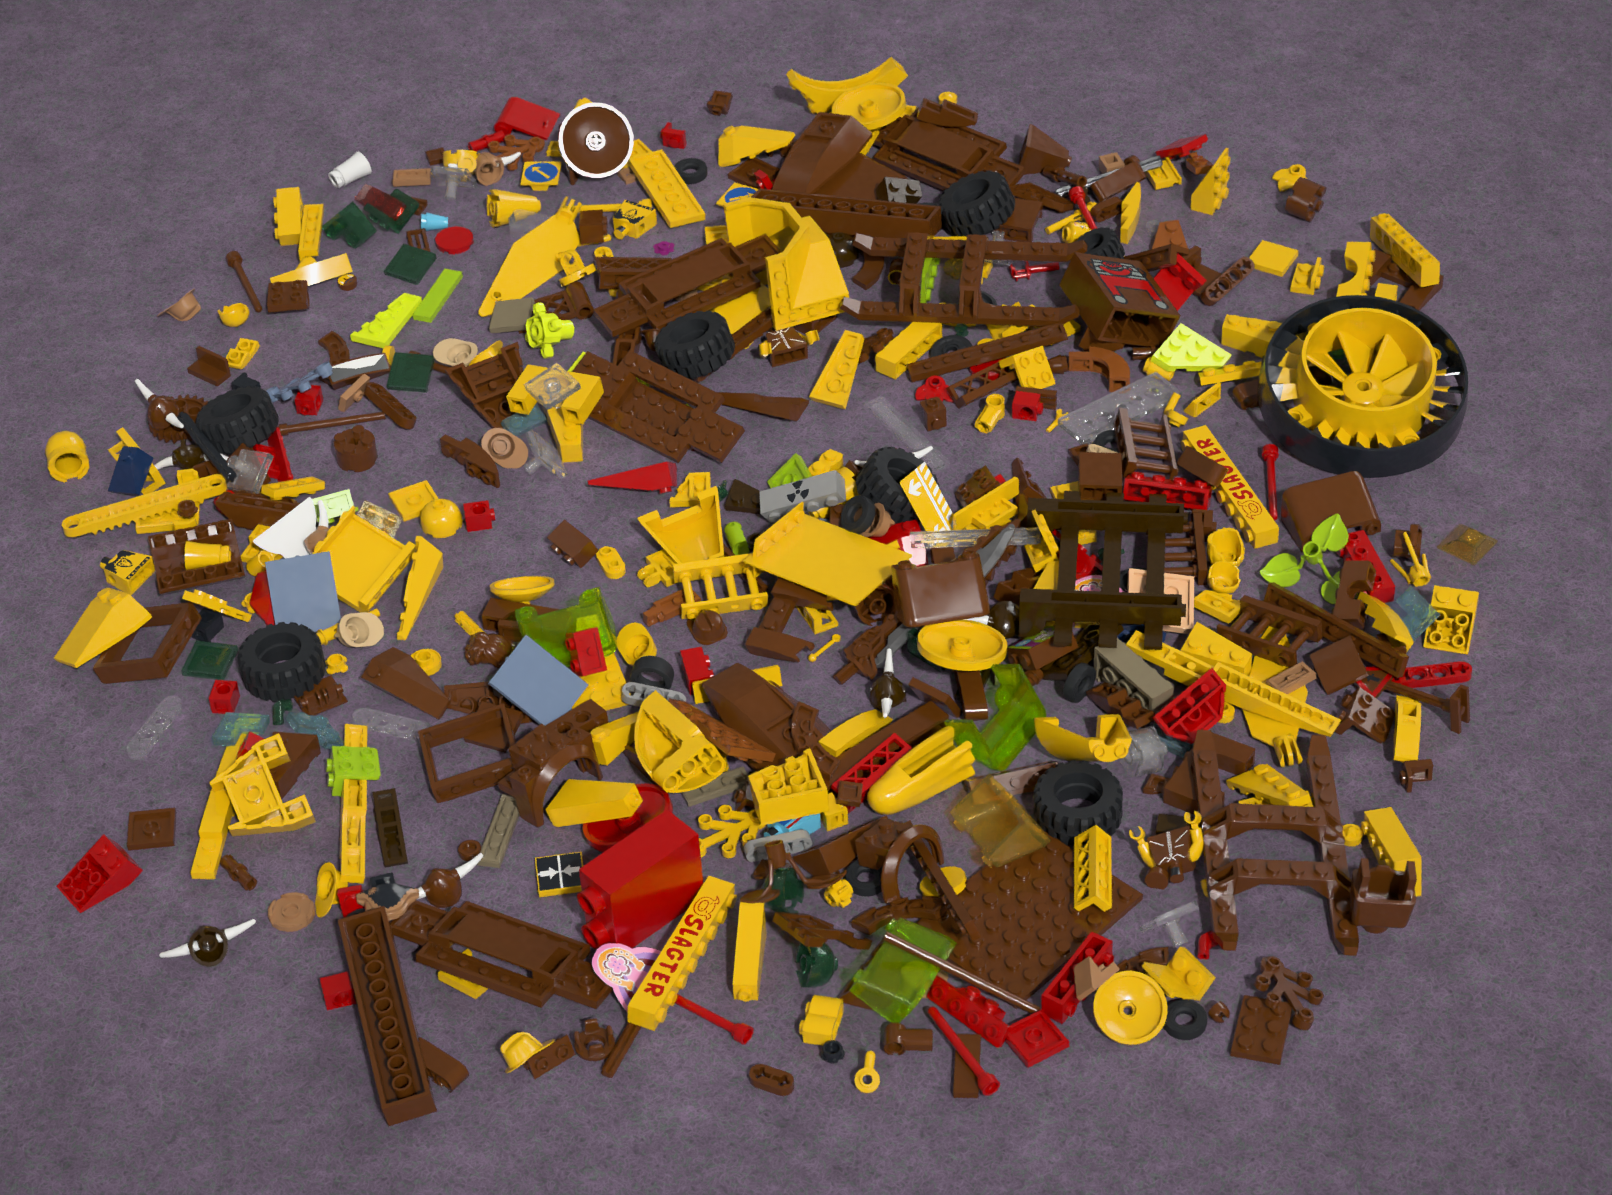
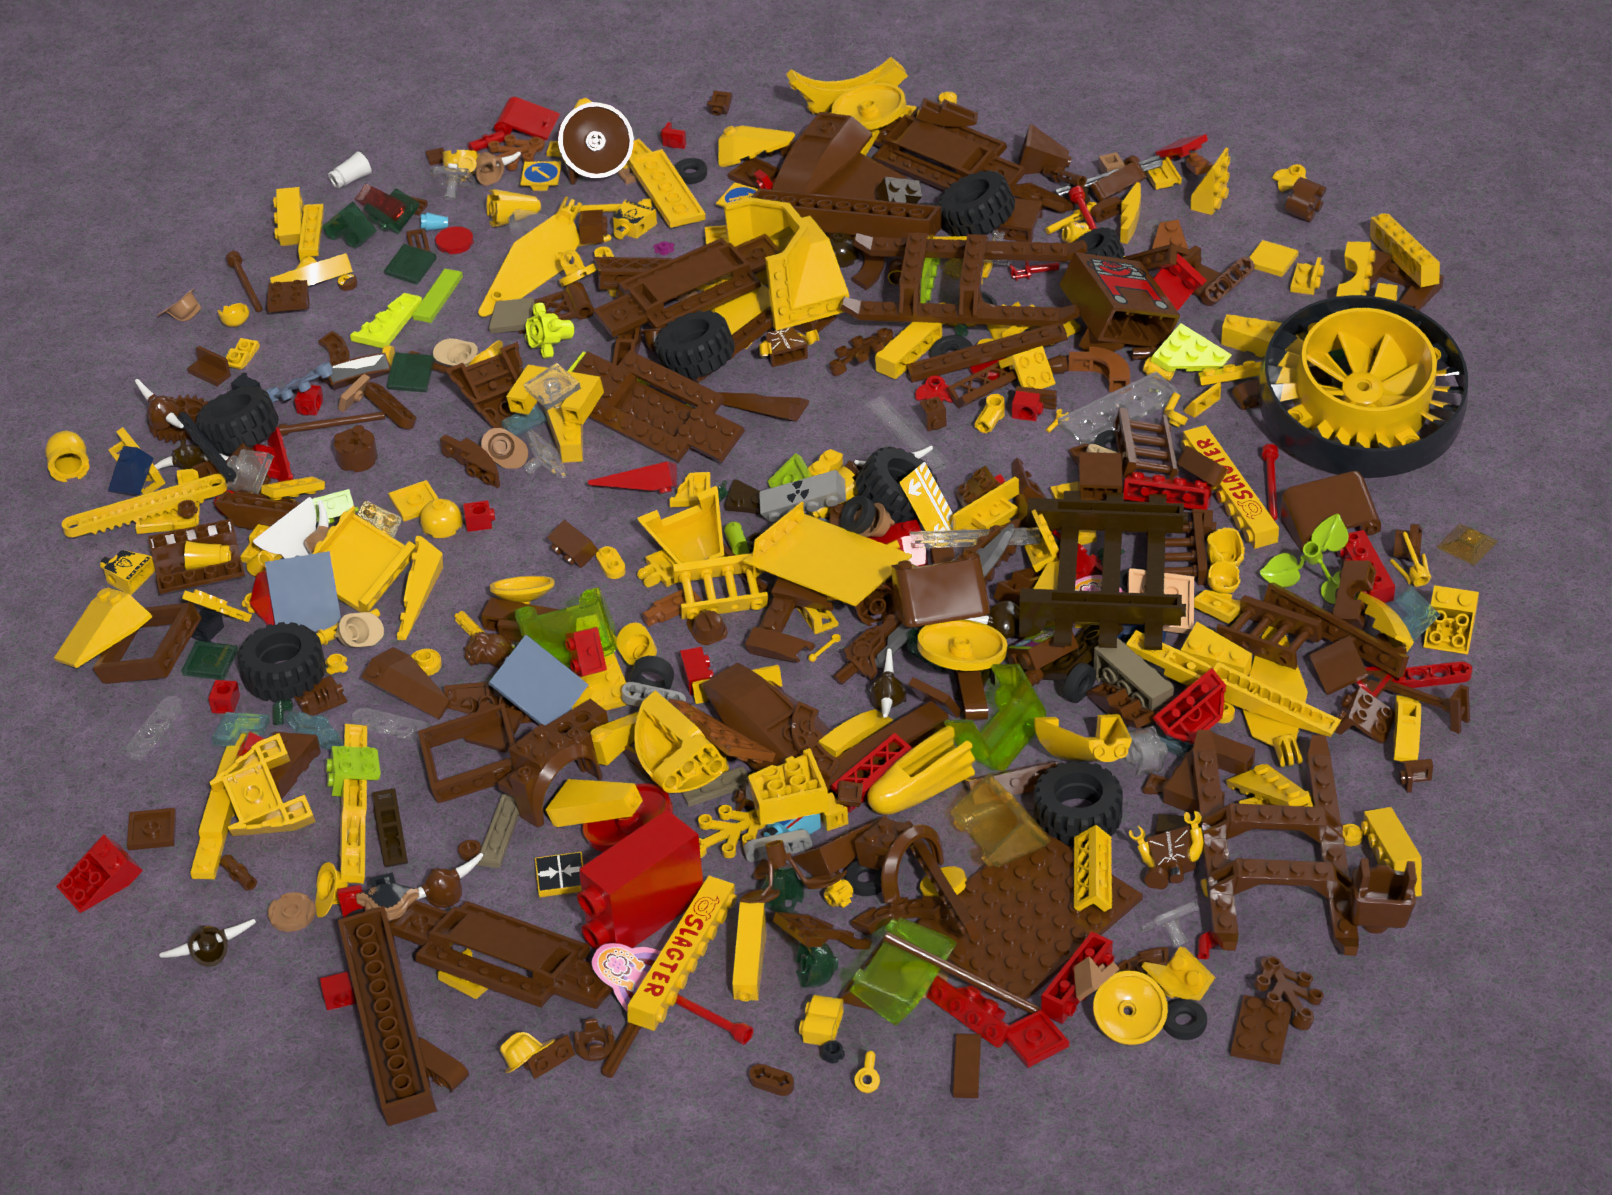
(412, 177): medium nougat plate -> none
(838, 375): yellow wing -> none
(899, 1039): reddish brown piece -> none
(986, 1082): red piece -> none
(1219, 1009): reddish brown hinge -> none
(1292, 681): medium nougat tile -> none

